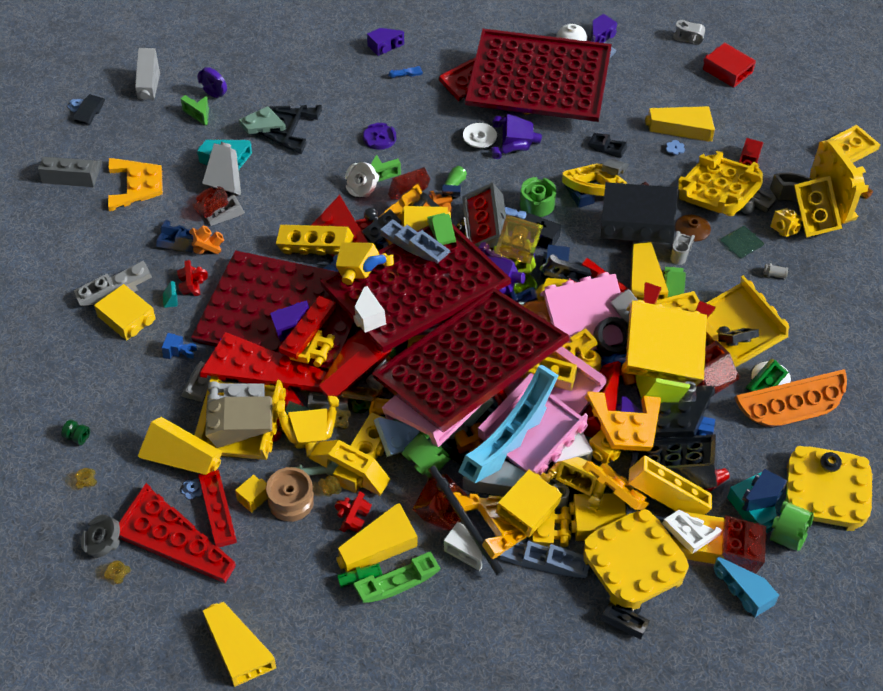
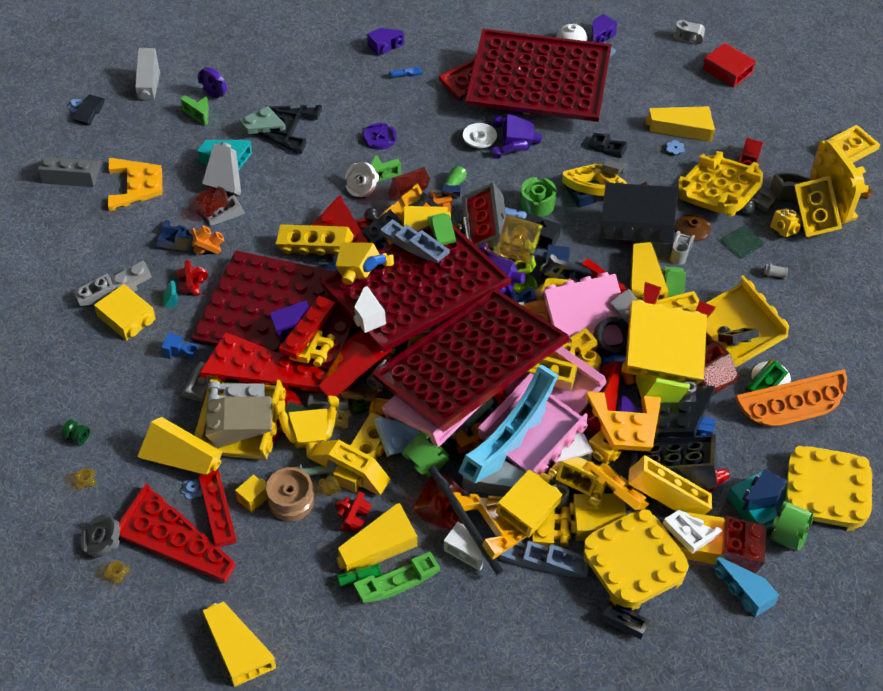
(829, 467): black plate -> none

